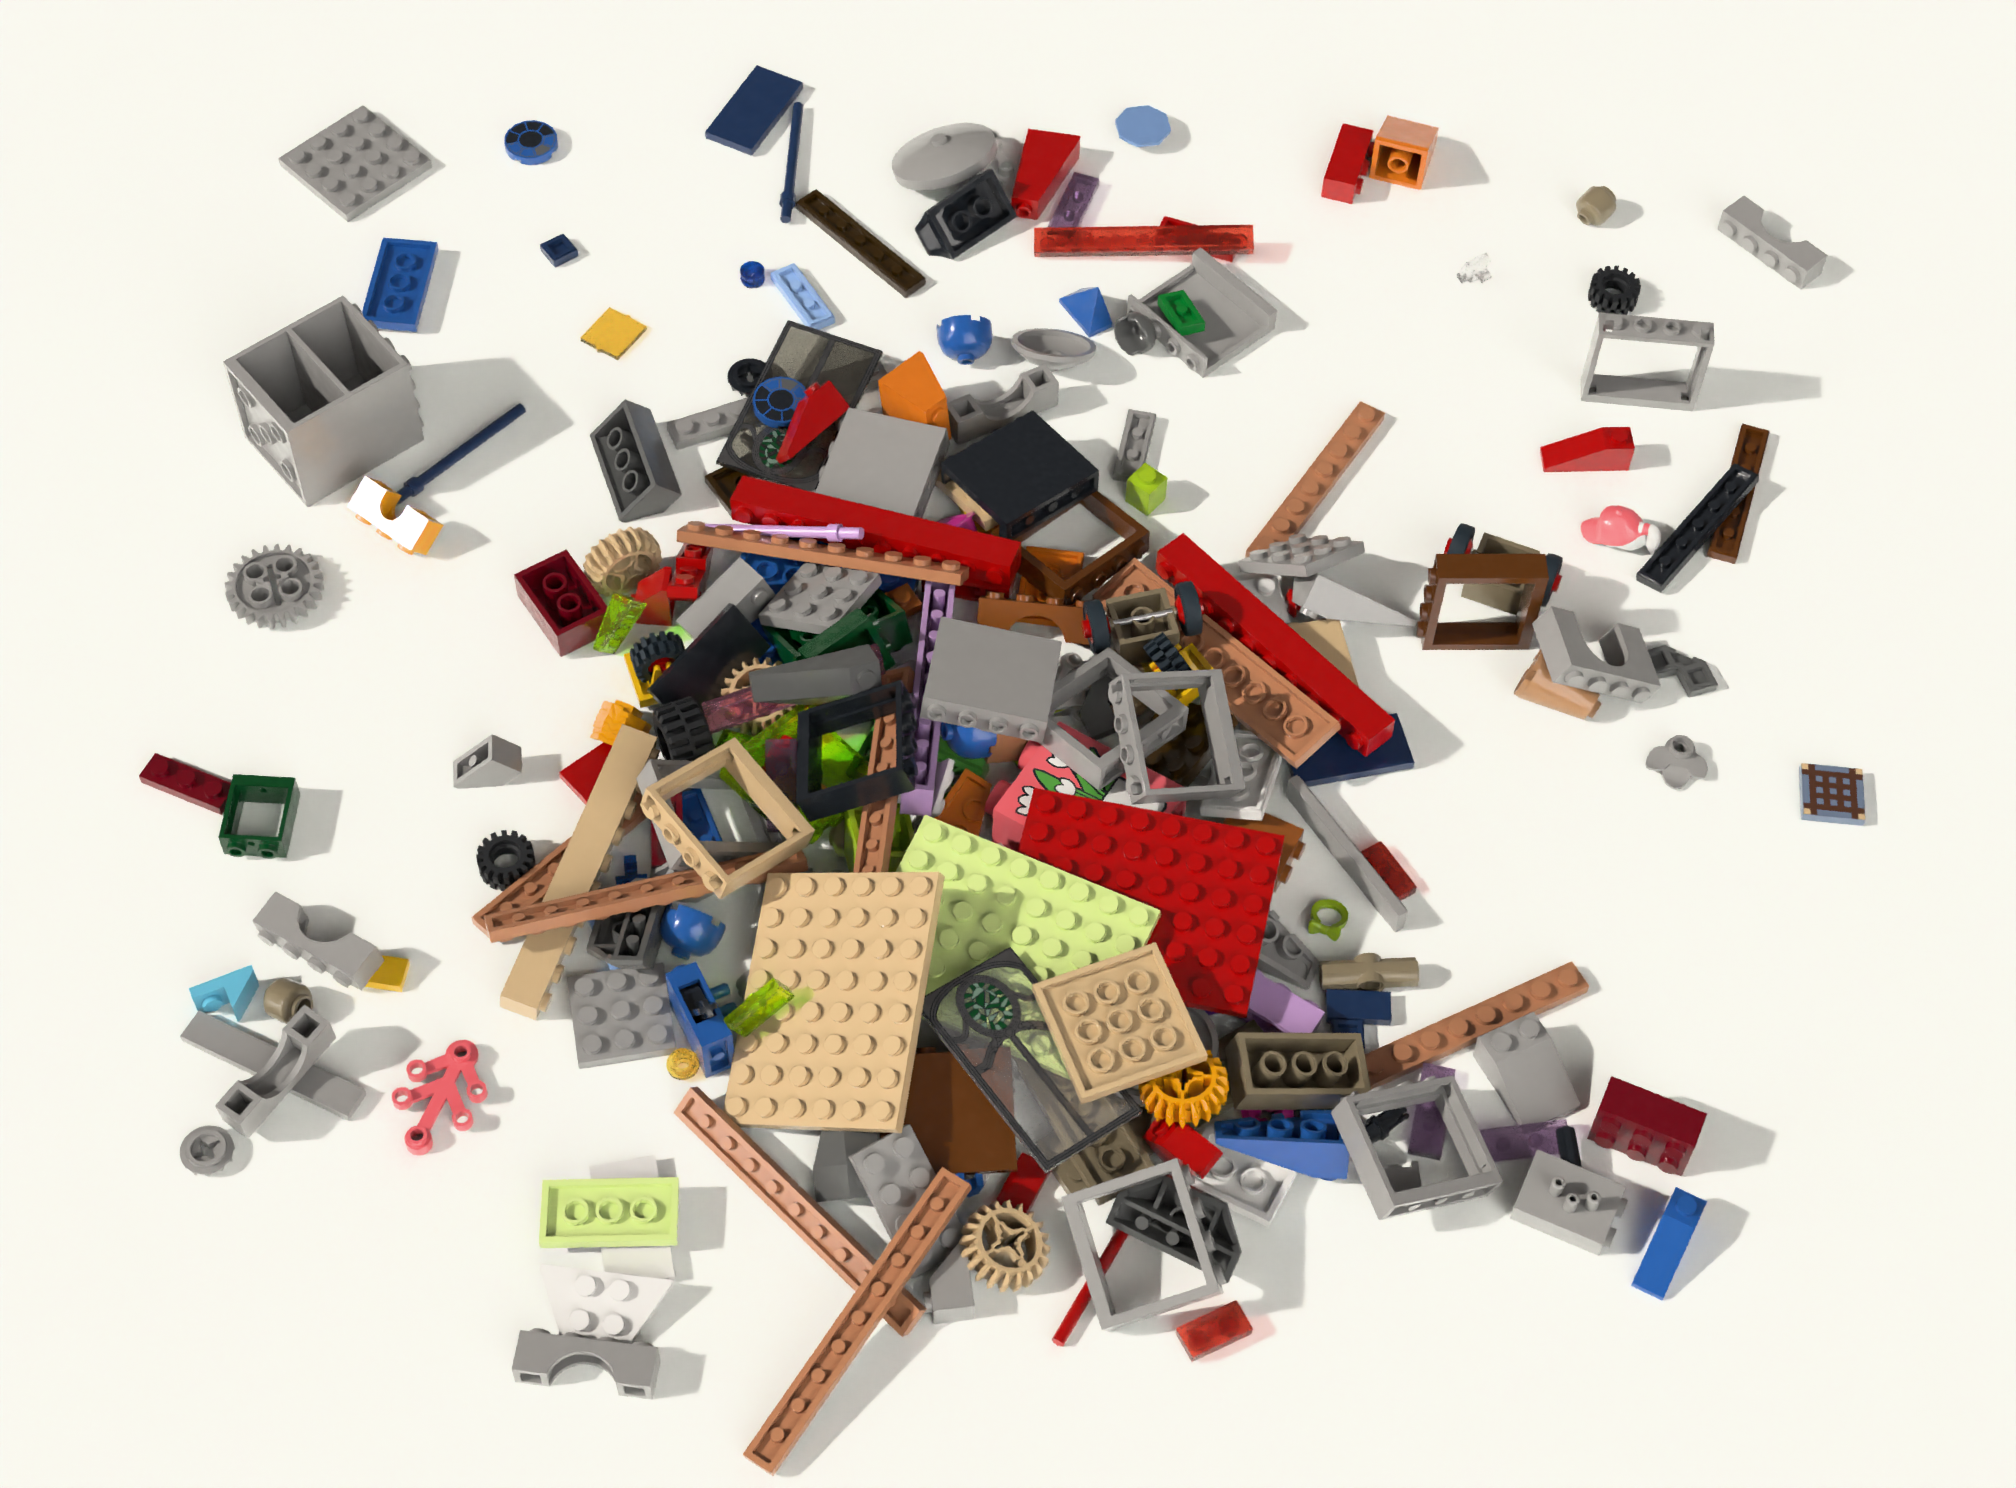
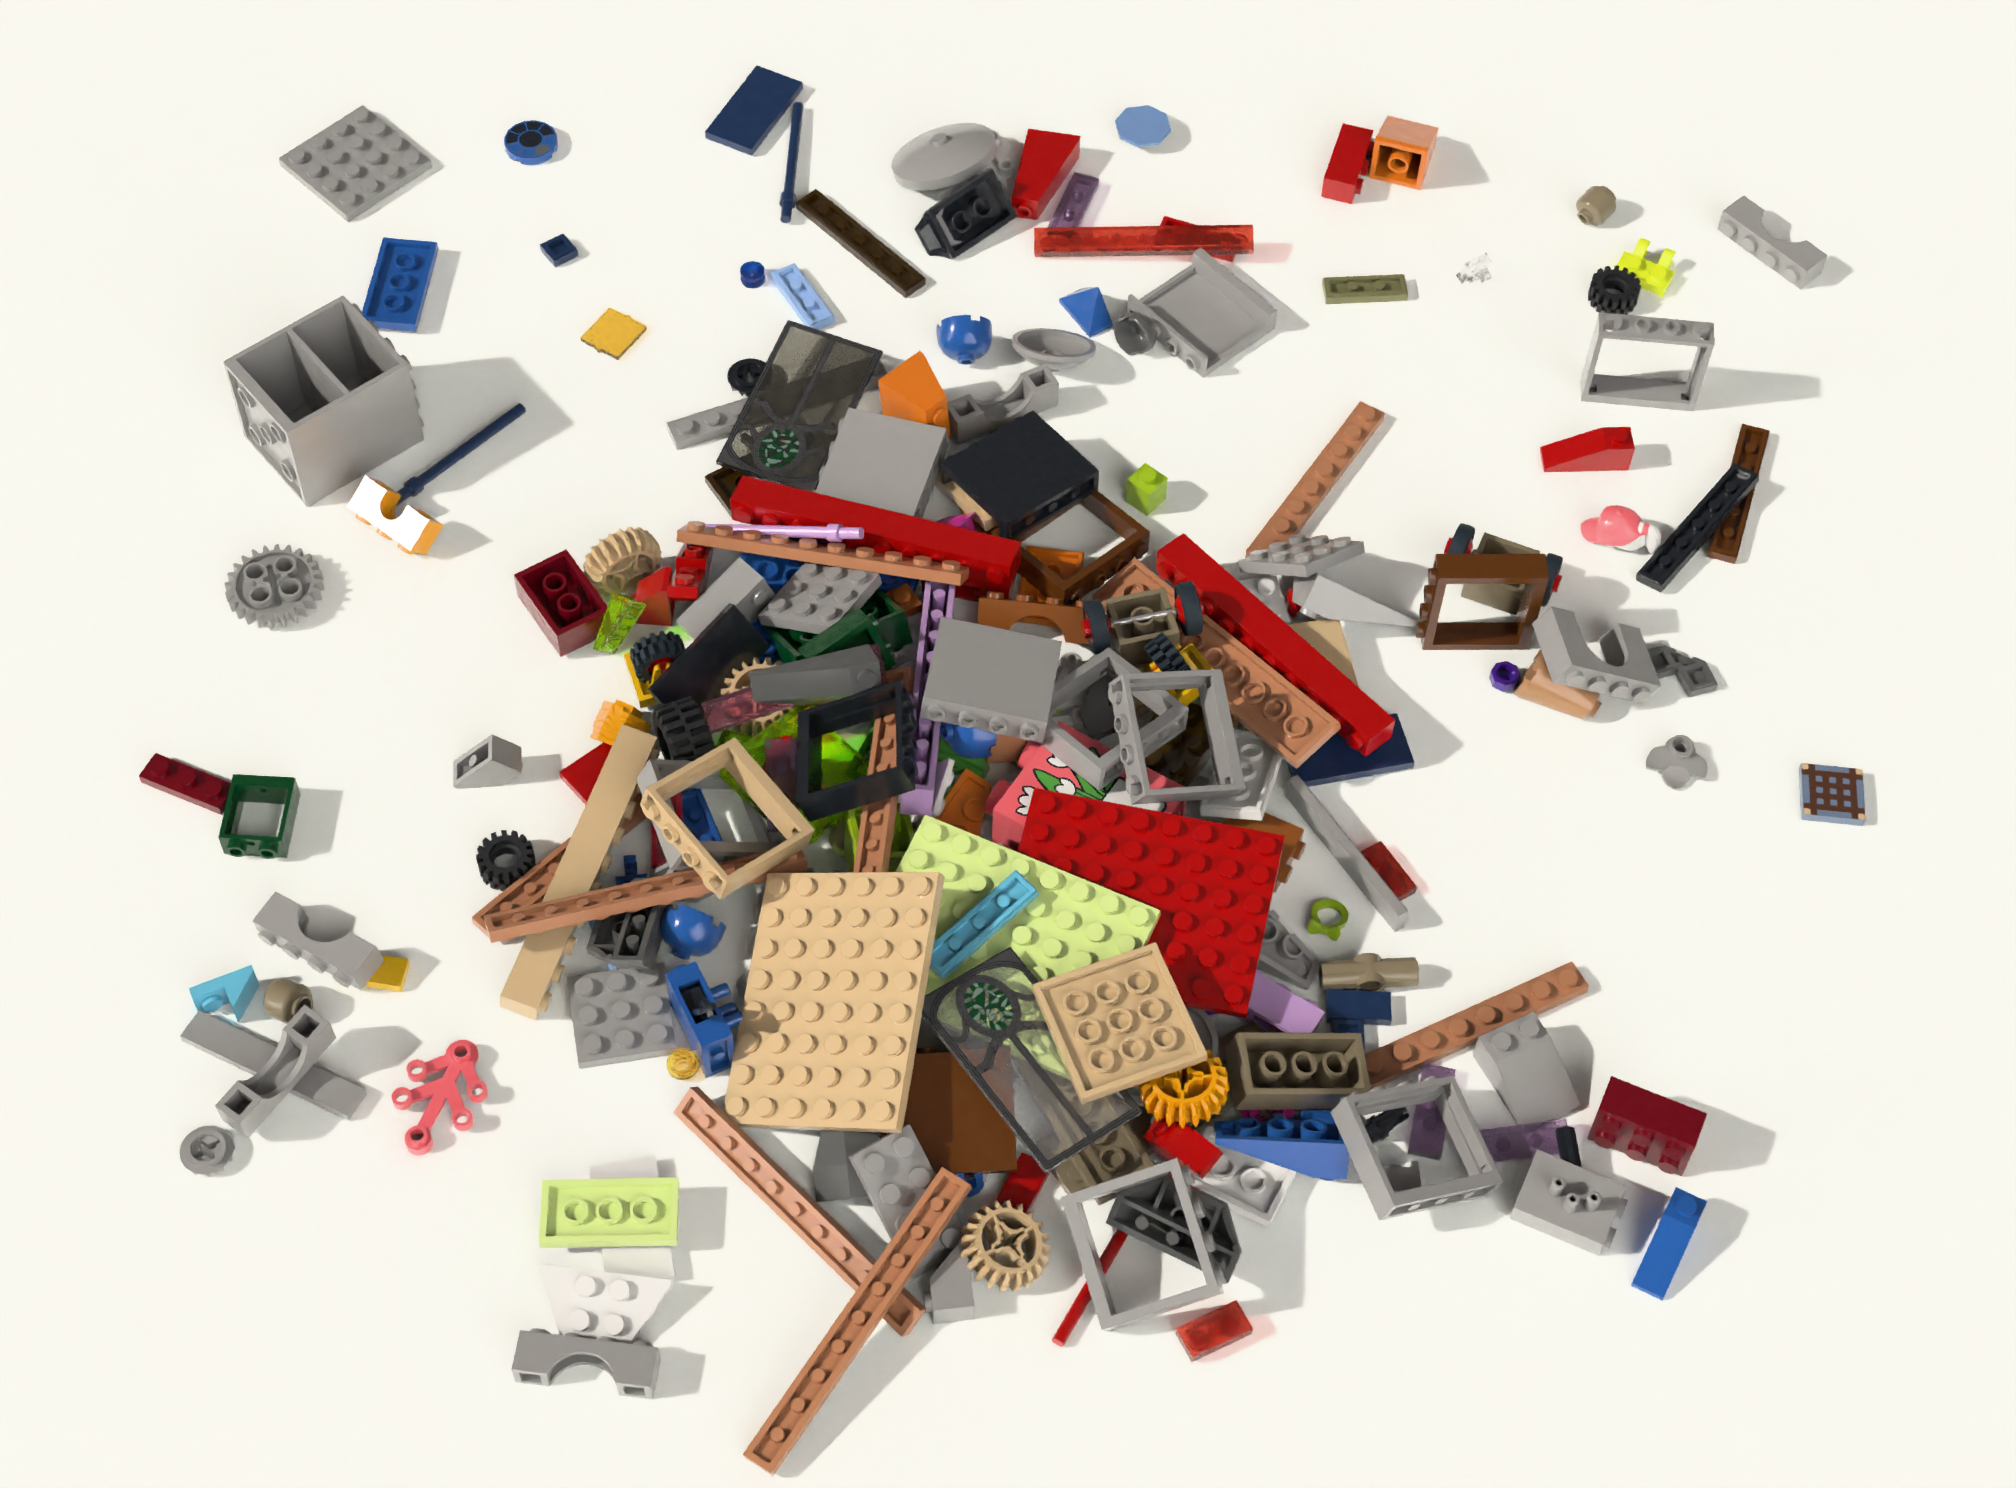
(635, 462): dark grey slope -> none
(758, 1007): clear neon green plate -> none
(777, 400): tile -> none
(812, 416): red slope -> none
(981, 923): none -> medium azure tile
(1134, 443): light grey tile -> none
(1181, 312): green plate -> none
(1365, 289): none -> olive tile
(1504, 676): none -> dark purple tile
(1652, 276): none -> neon yellow plate

